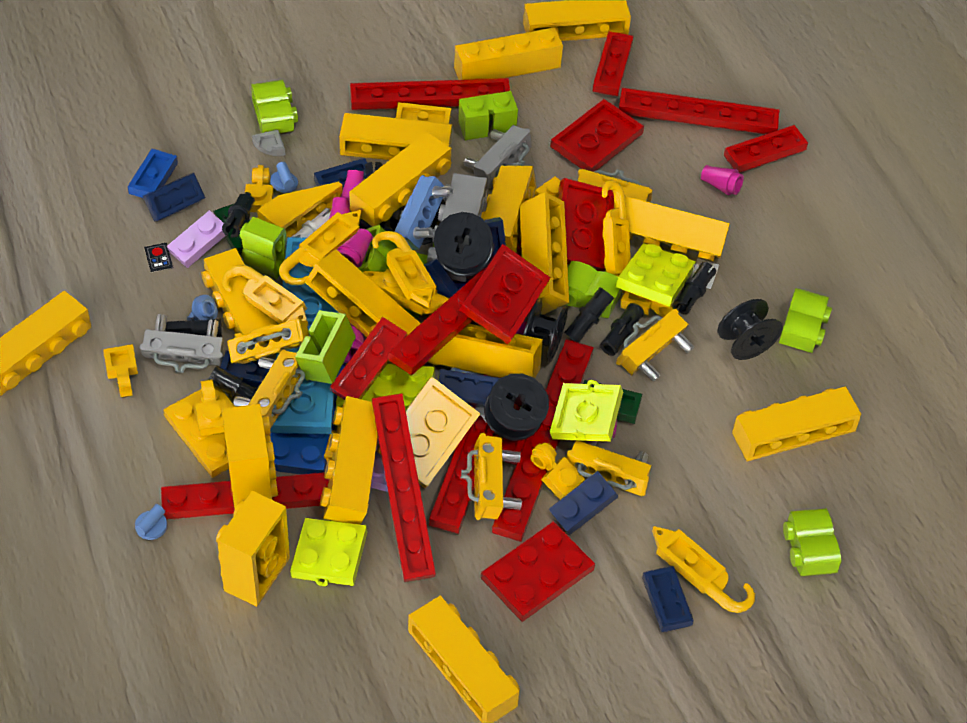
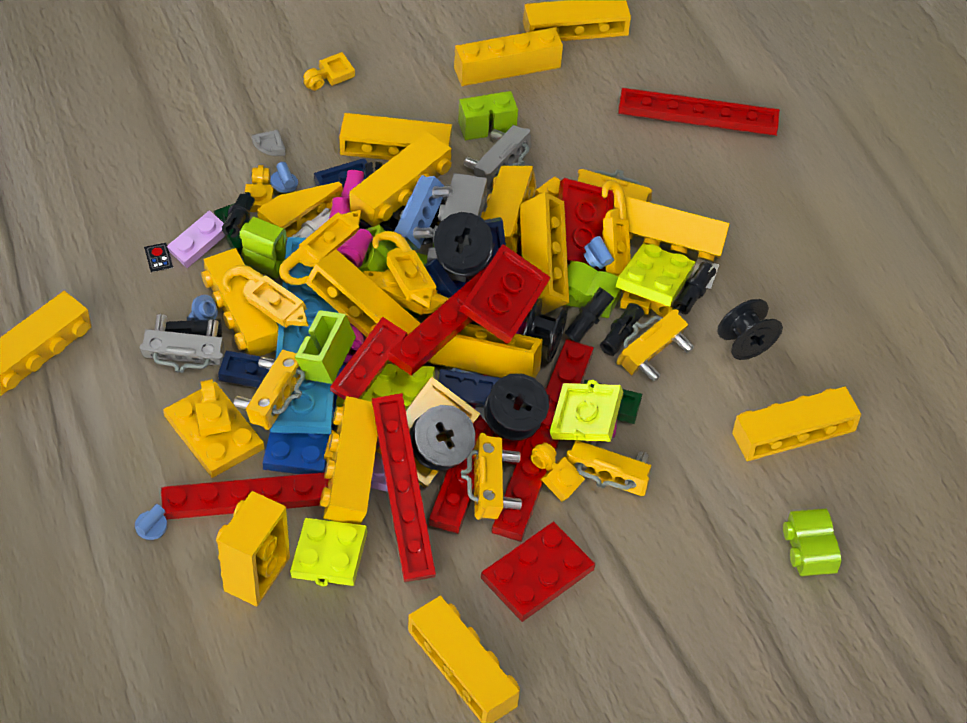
(121, 364): yellow plate -> none
(152, 173): blue plate -> none
(174, 197): dark blue plate -> none
(231, 384): black axle -> none
(249, 452): yellow brick -> none
(257, 344): yellow piece -> none
(273, 106): lime brick -> none
(334, 68): none -> yellow plate
(423, 113): yellow plate -> none
(431, 93): red plate -> none
(442, 420): none -> piece
(583, 503): dark blue plate -> none
(597, 136): red plate -> none
(597, 253): none -> medium blue plate
(613, 63): red plate -> none
(667, 599): dark blue plate -> none
(699, 568): yellow plate -> none
(724, 179): dark pink cone -> none
(765, 148): red plate -> none
(804, 320): lime brick -> none

